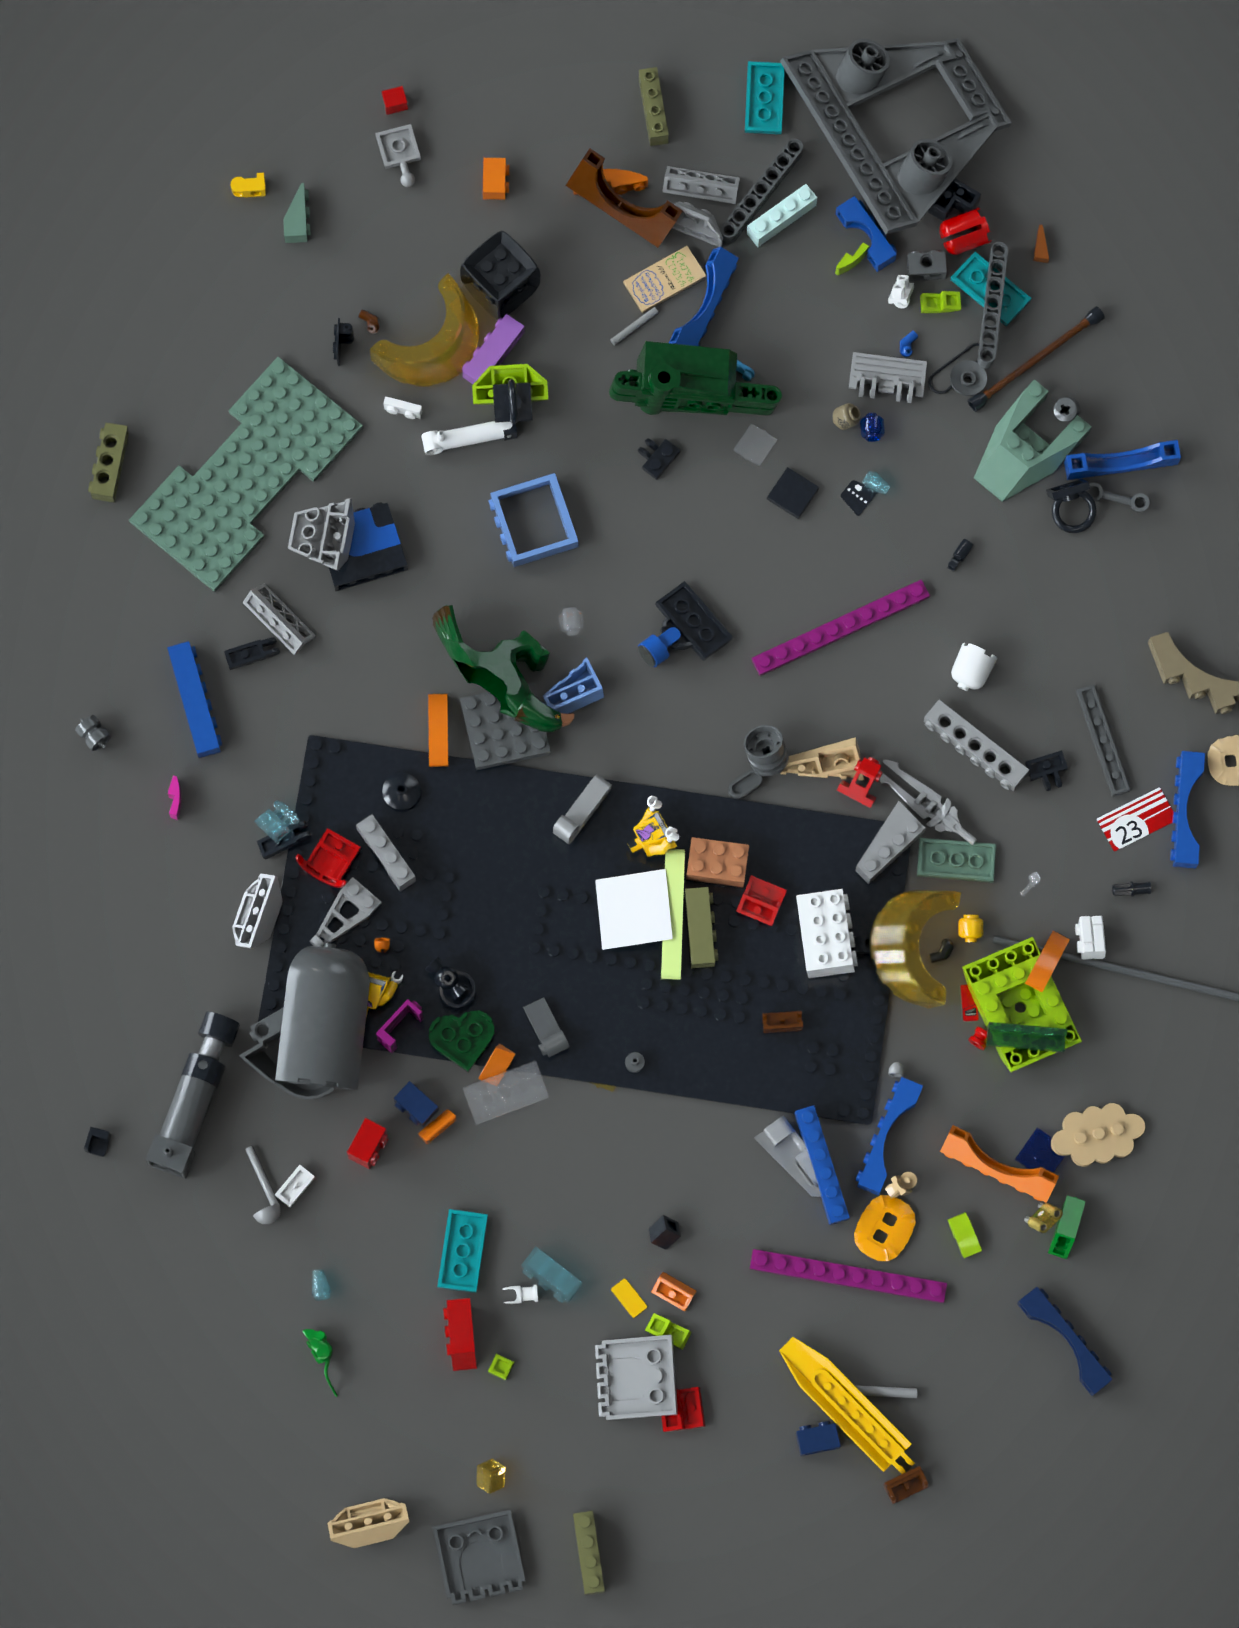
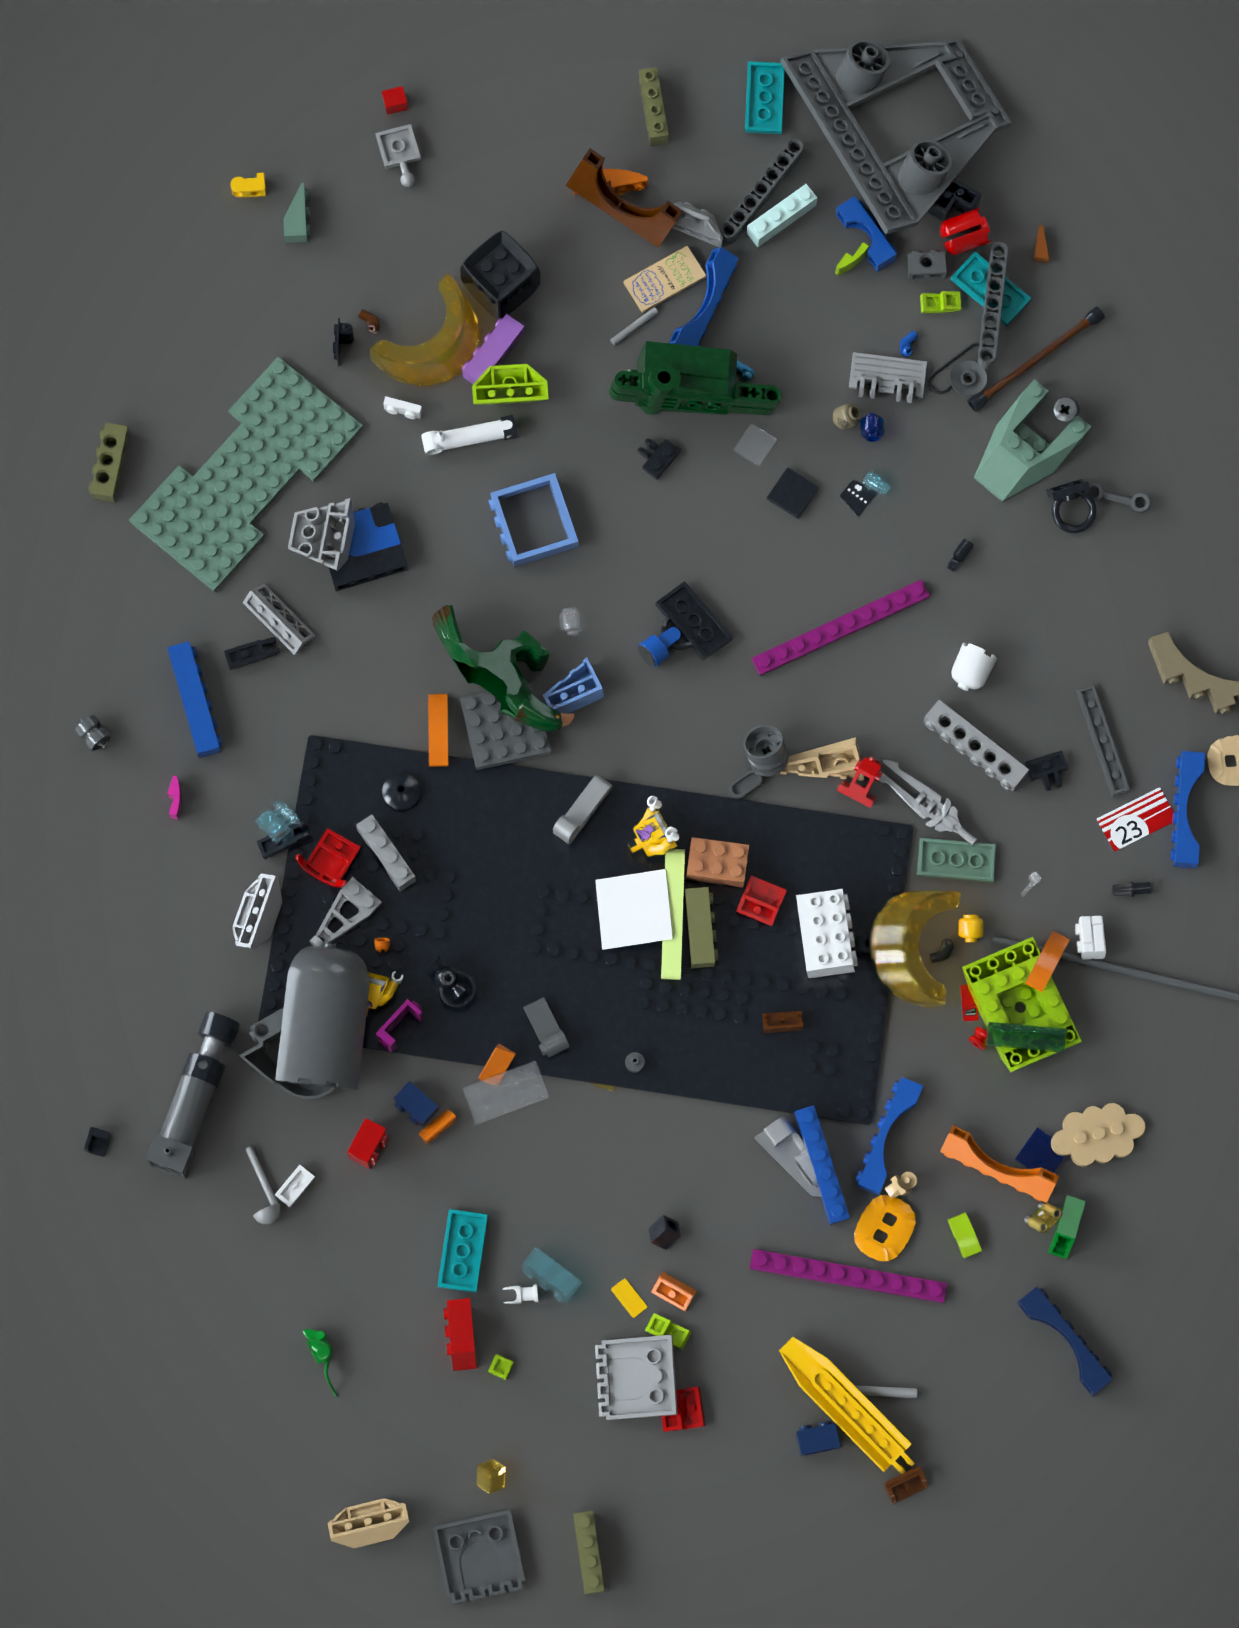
(320, 1286): clear light blue cone -> none
(462, 1038): dark green plate -> none
(494, 178): orange brick -> none
(512, 402): black tile -> none
(701, 185): light grey fence -> none
(891, 841): light grey wedge -> none
(896, 1070): light grey hinge -> none
(901, 292): white hips -> none
(1092, 465): blue arch -> none

